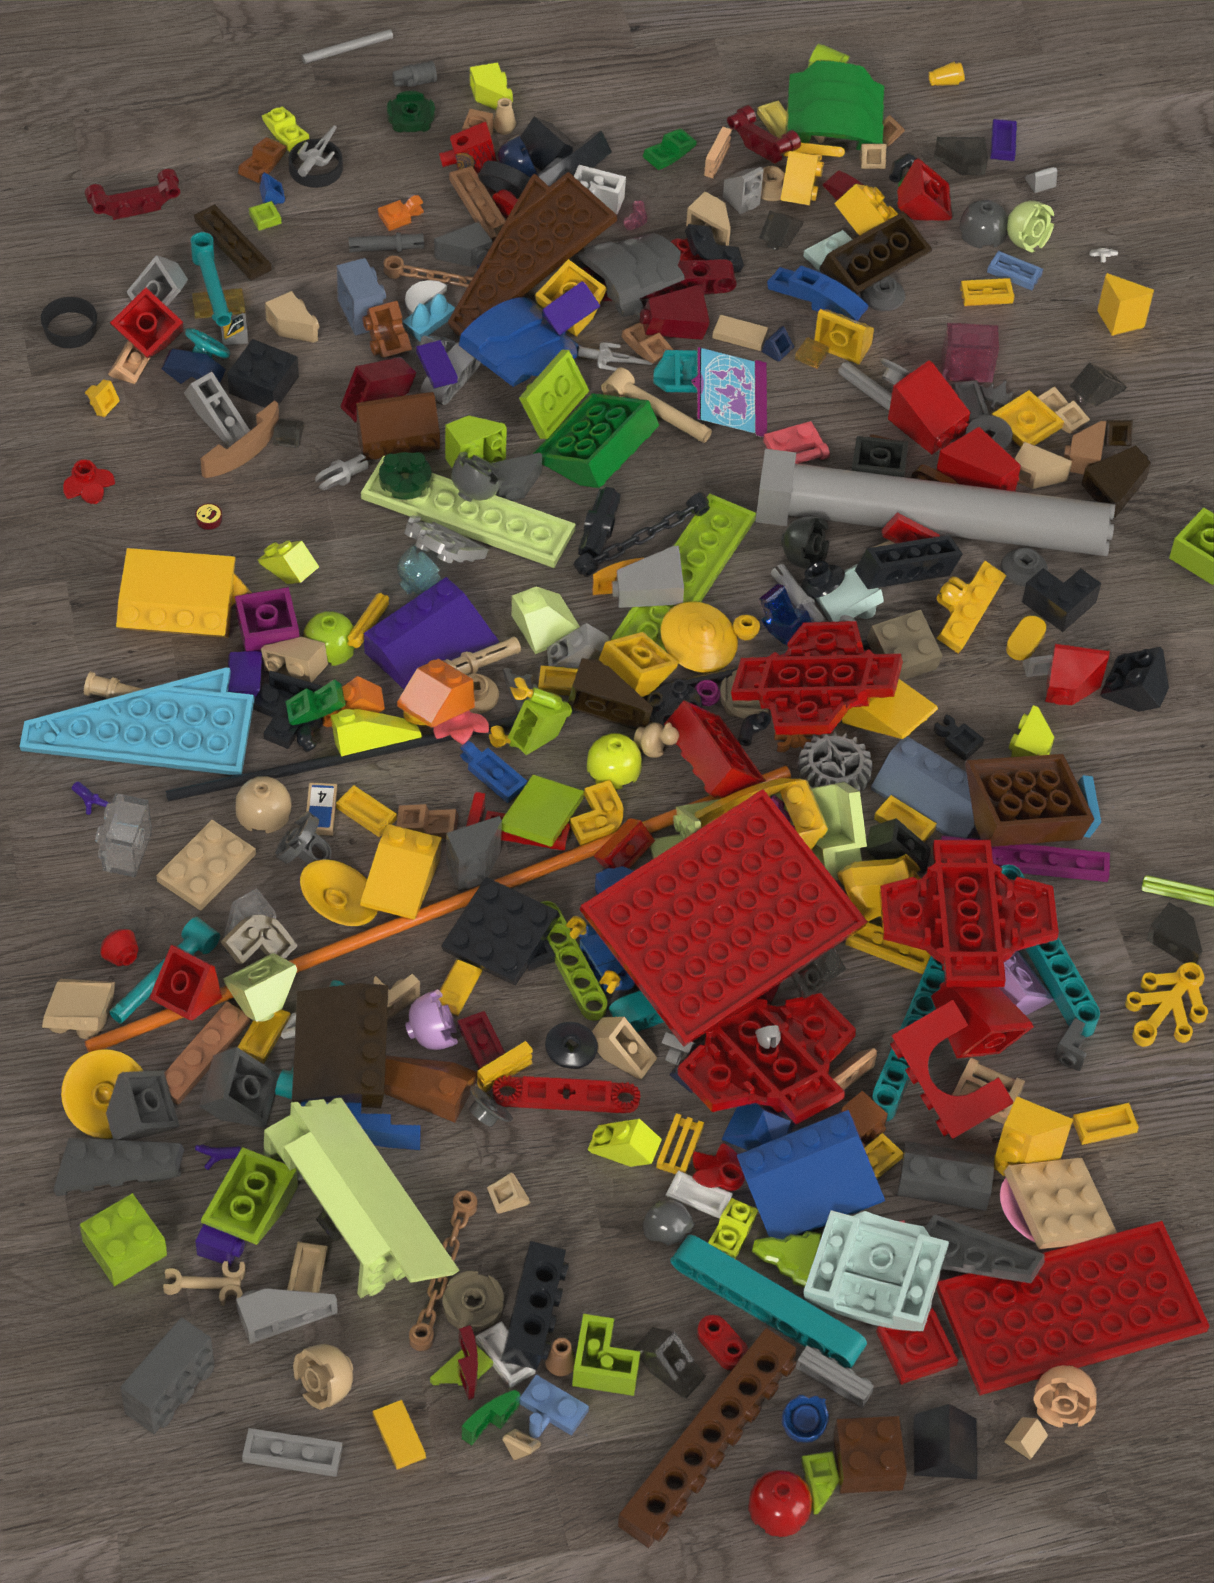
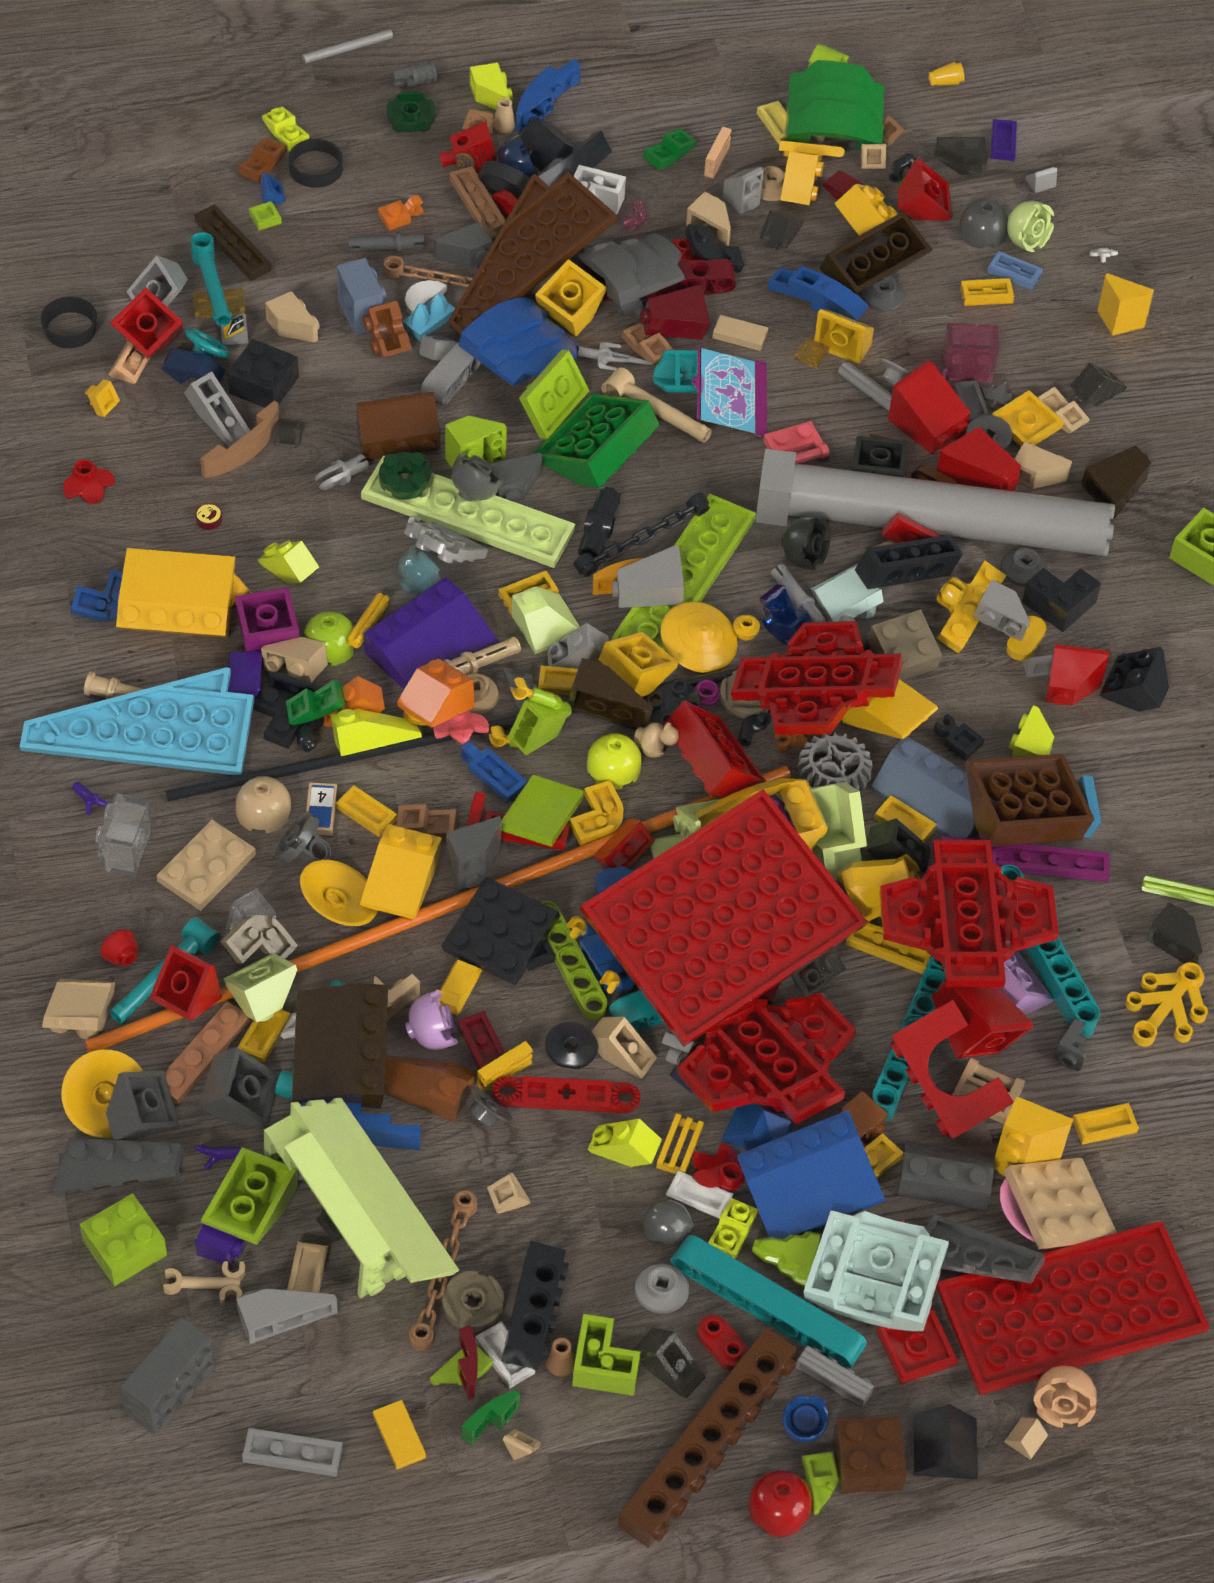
(98, 604): none -> blue plate
(135, 201): dark red plate -> none
(313, 156): light grey piece -> none
(324, 1374): tan cylinder -> none
(376, 382): dark red slope -> none
(436, 364): dark purple tile -> none
(524, 585): none -> yellow tile
(543, 90): none -> blue slope
(551, 1406): medium blue plate -> none
(570, 308): dark purple slope -> none
(657, 1298): none -> light grey piece
(760, 140): dark red plate -> none
(768, 1036): light grey hinge -> none
(778, 344): dark blue slope -> none
(818, 252): light aqua plate -> none
(822, 579): black piece -> none
(854, 1068): light nougat slope -> none
(1002, 610): none -> light grey slope
(1086, 447): medium nougat slope -> none
(1118, 433): dark brown slope -> none

